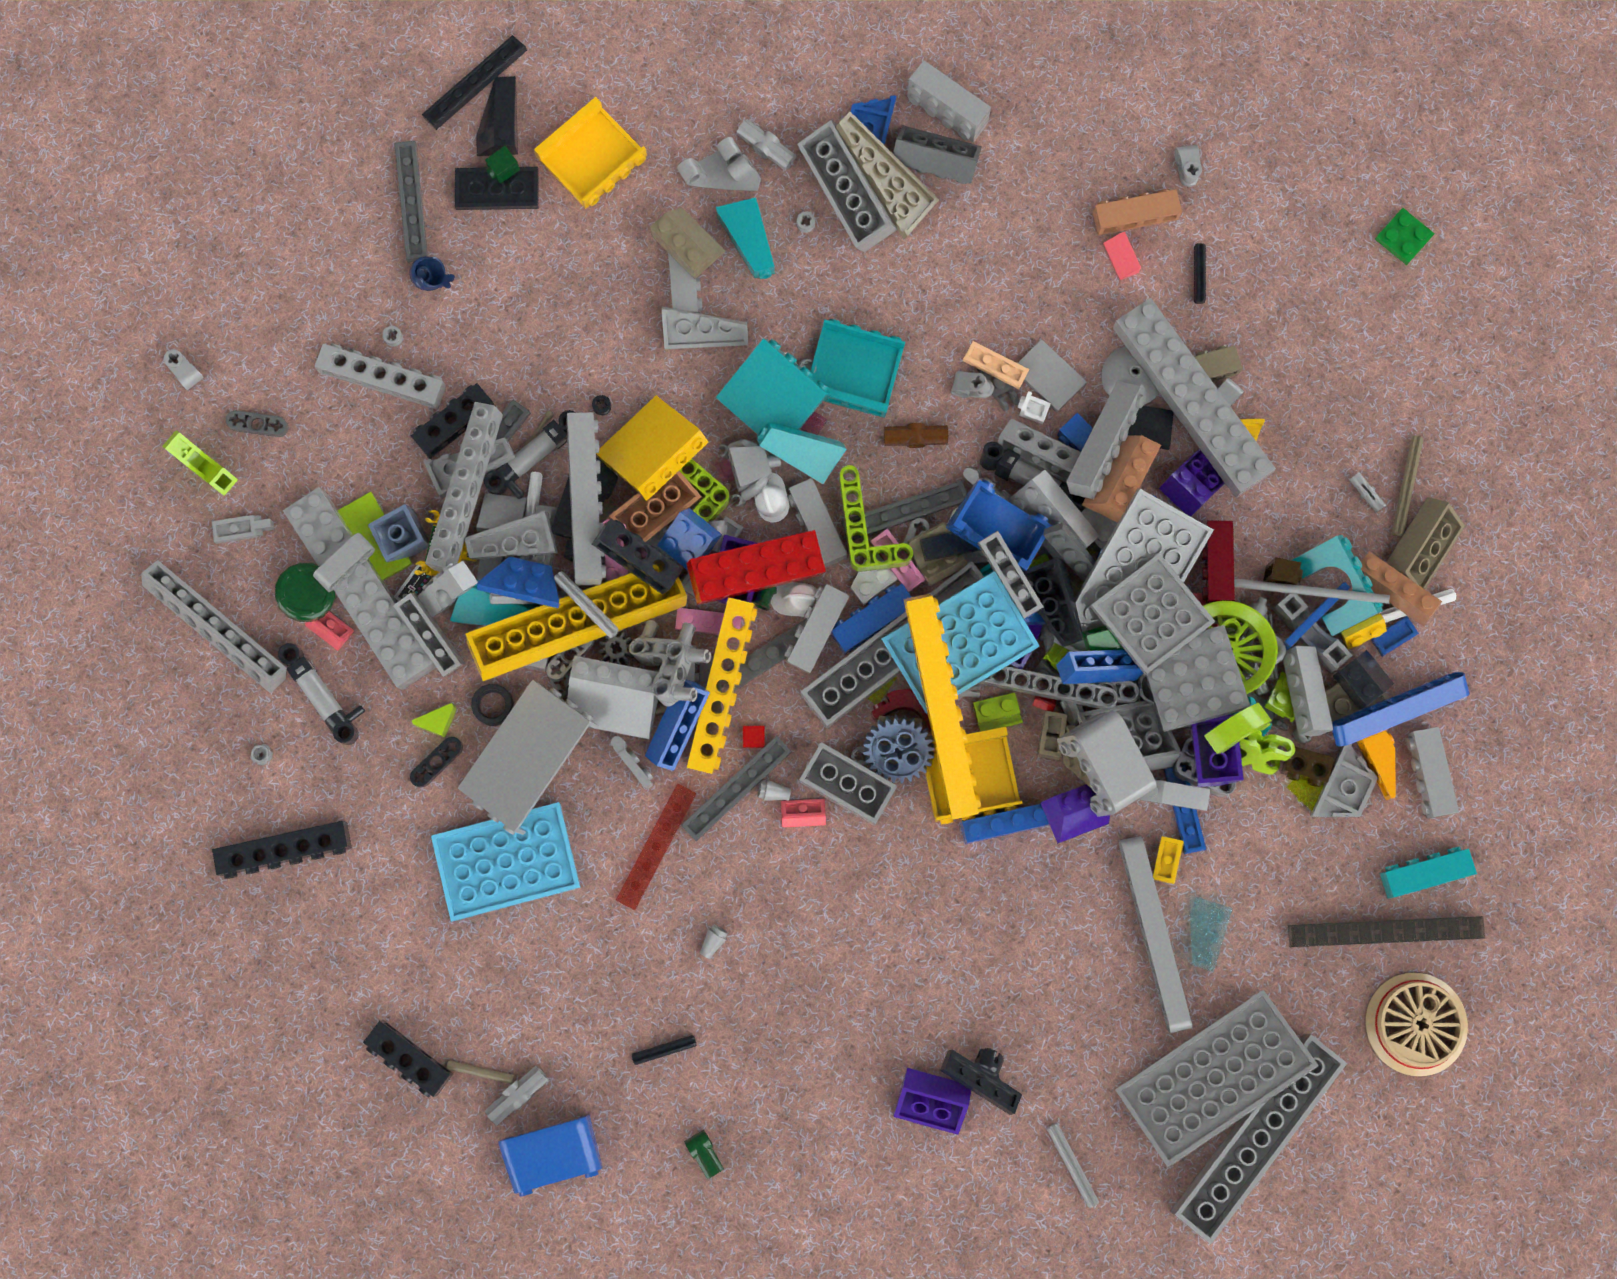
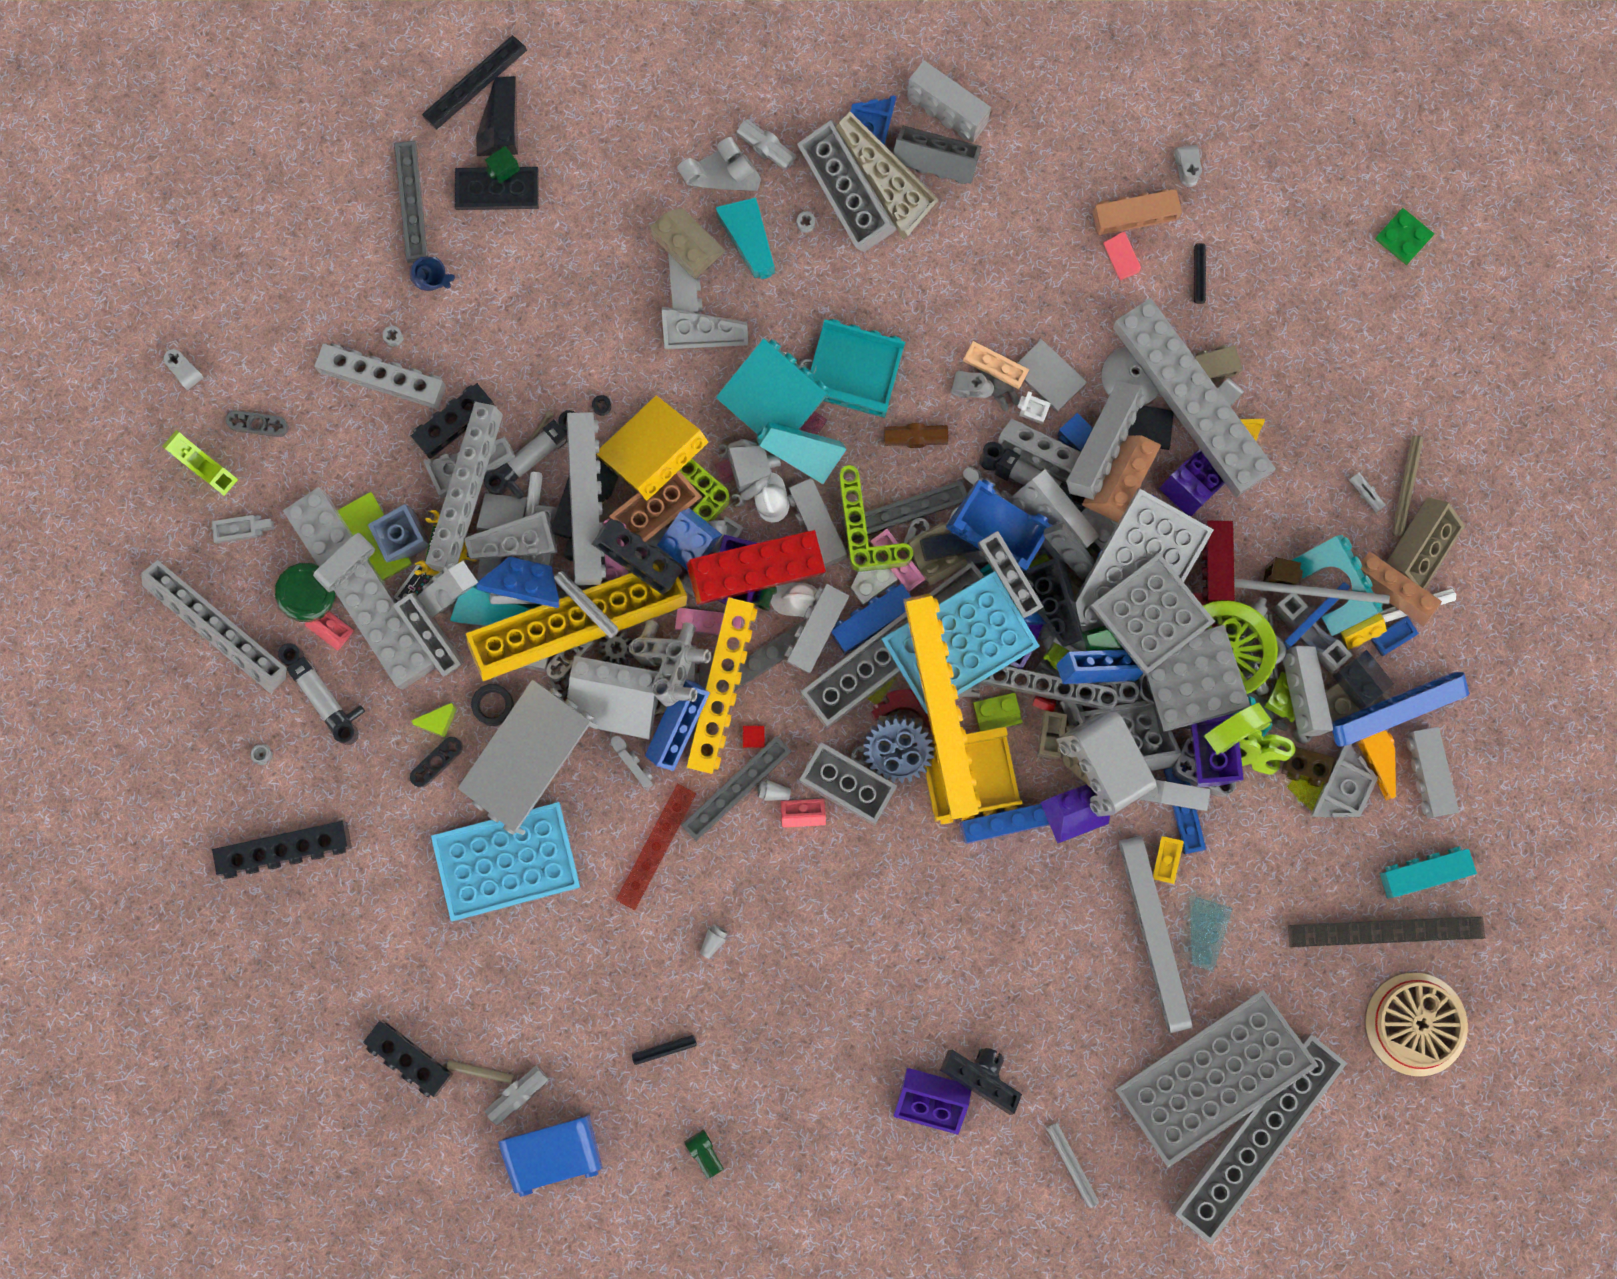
(512, 419): dark grey hinge -> none
(590, 153): yellow panel -> none

